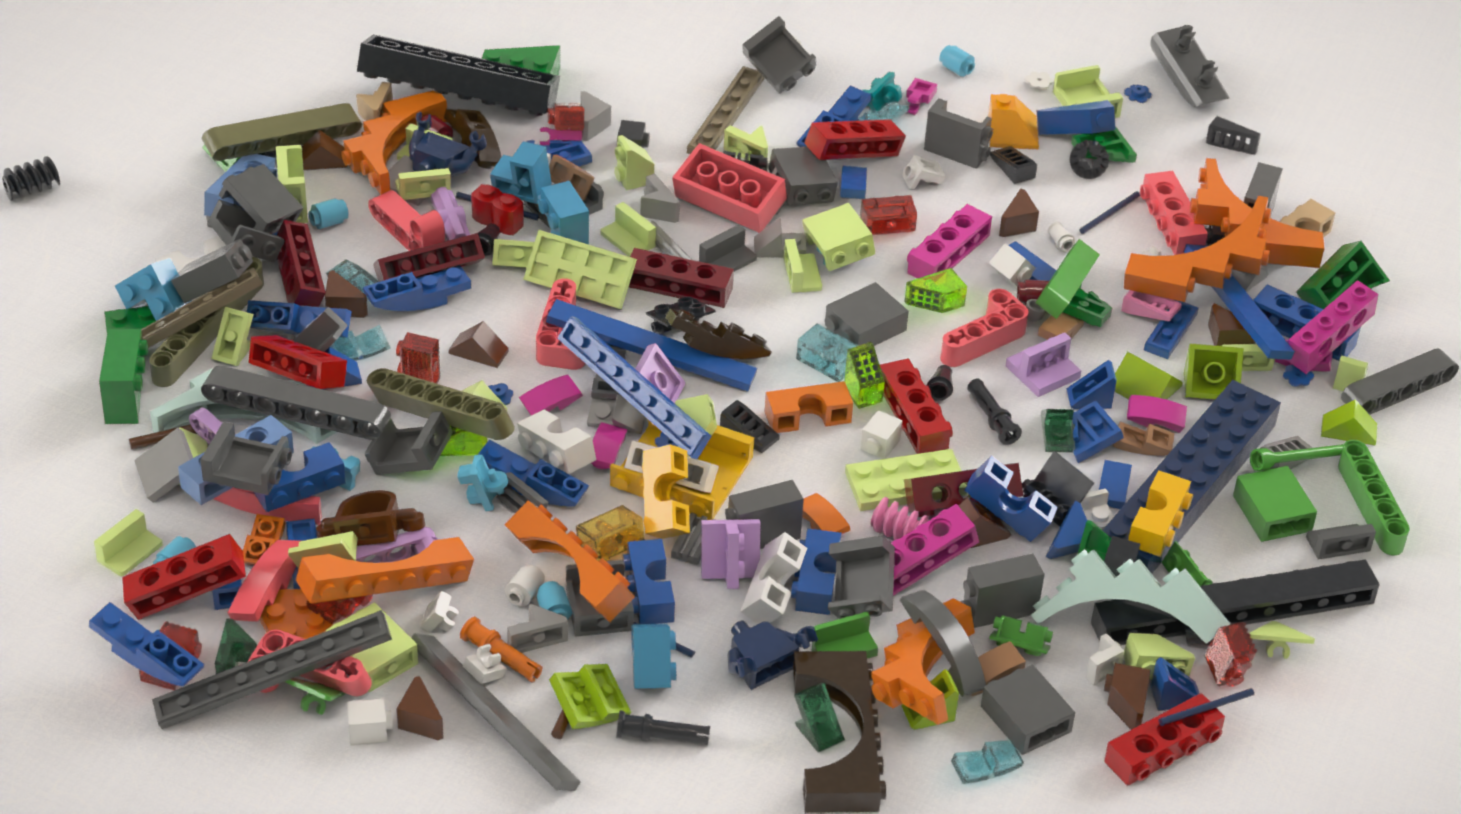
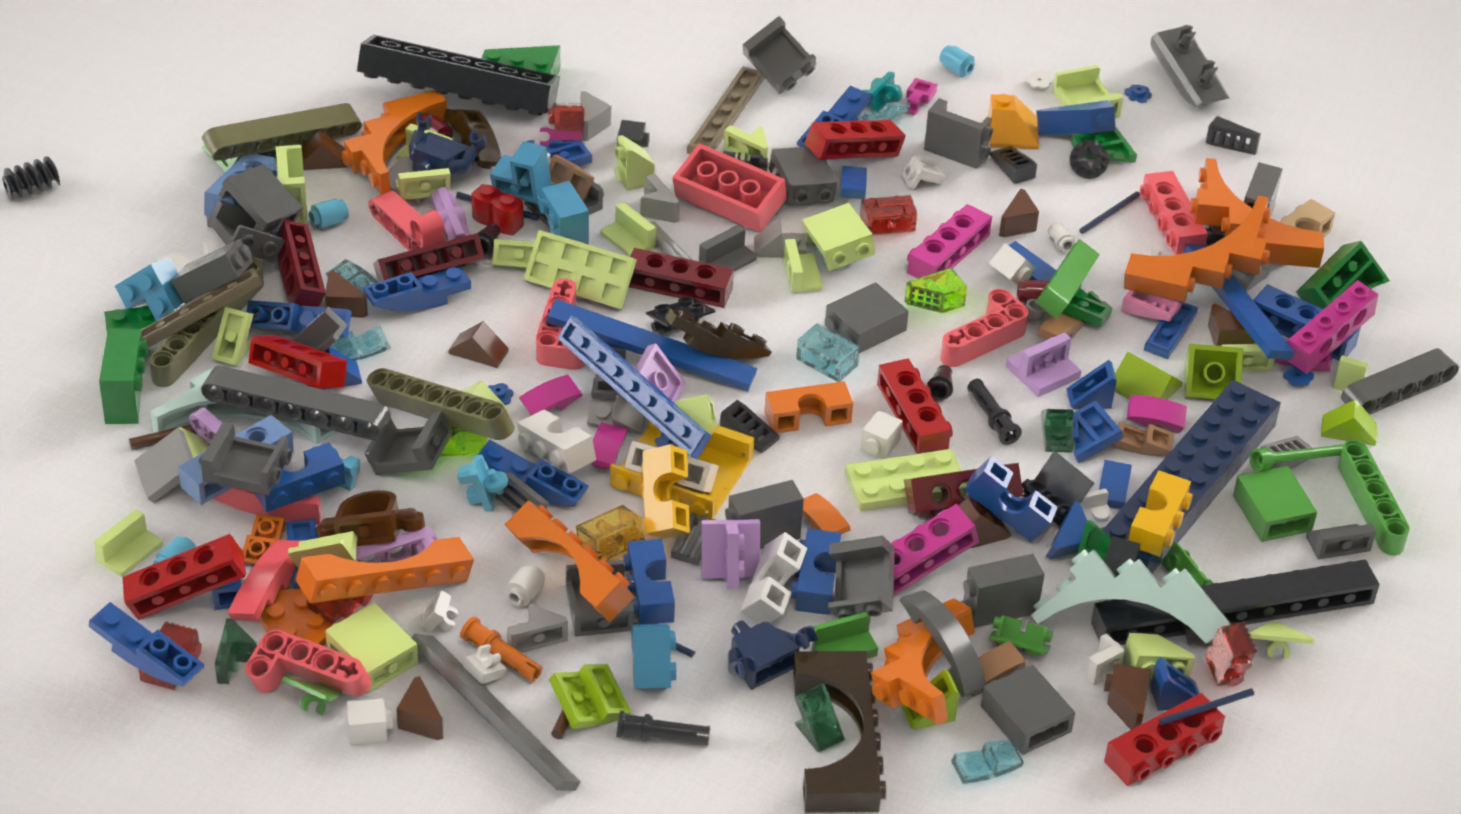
(271, 669): dark grey tile -> none
(372, 105): tan slope -> none
(419, 357): clear red brick -> none
(554, 598): medium azure brick -> none
(864, 375): clear neon green slope -> none
(893, 522): bright pink piece -> none

